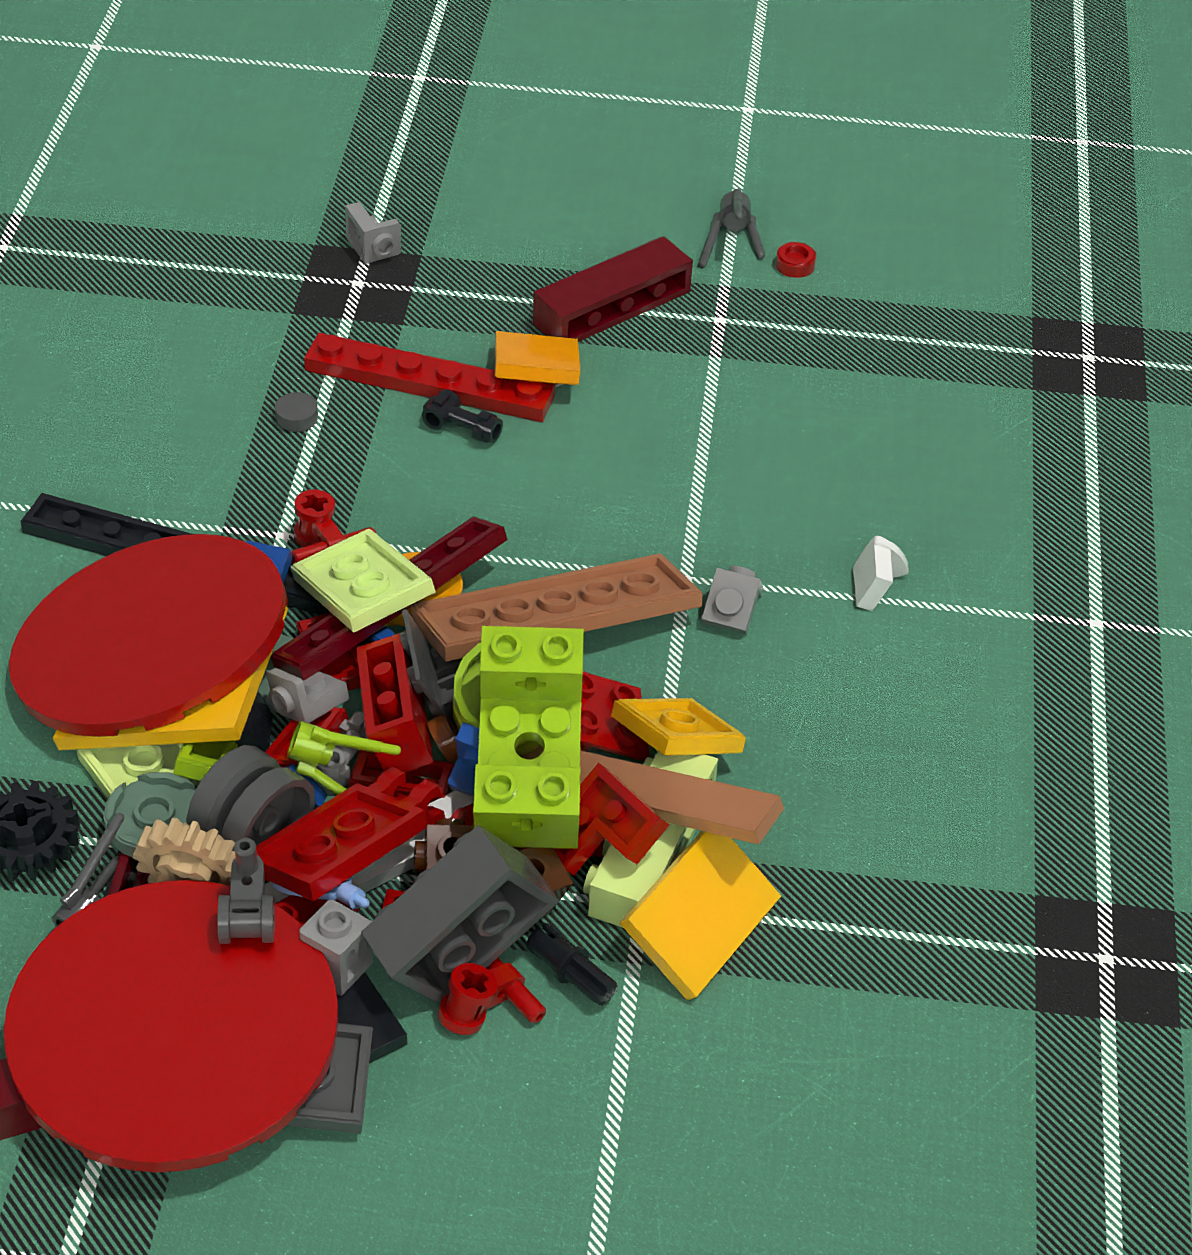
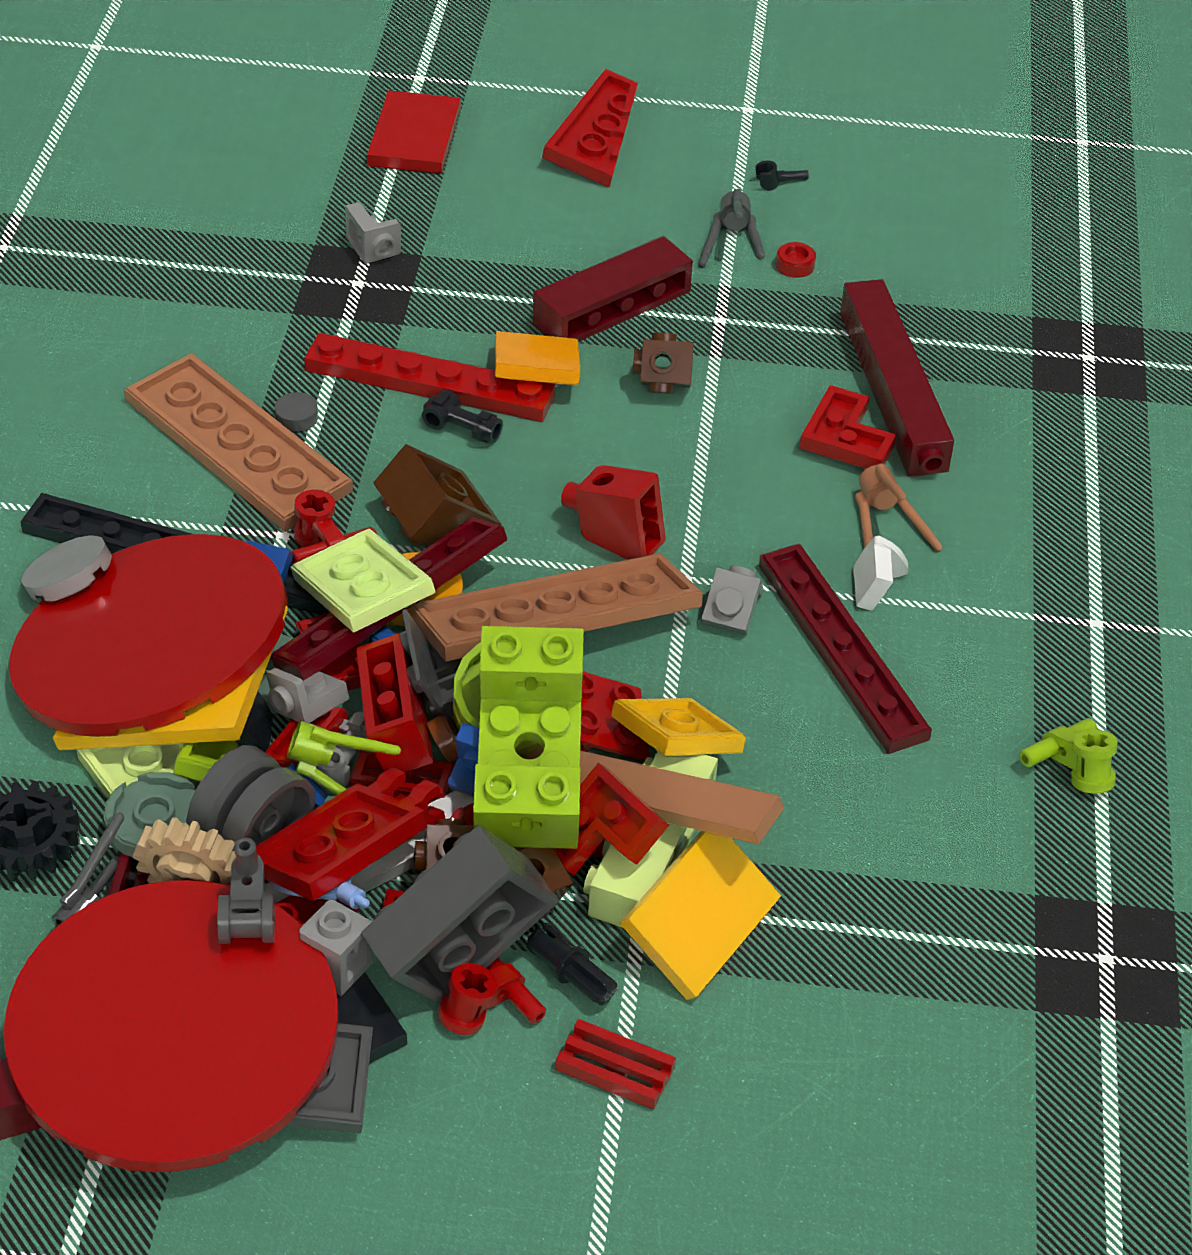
(66, 568): none -> light grey tile
(235, 438): none -> nougat tile
(414, 132): none -> red tile
(429, 496): none -> reddish brown slope
(595, 129): none -> red wing
(619, 510): none -> red torso
(619, 1056): none -> red tile
(677, 352): none -> reddish brown brick
(769, 176): none -> black hand
(838, 434): none -> red plate
(845, 649): none -> dark red tile
(883, 492): none -> nougat plant
(896, 378): none -> dark red brick
(1082, 750): none -> lime piece

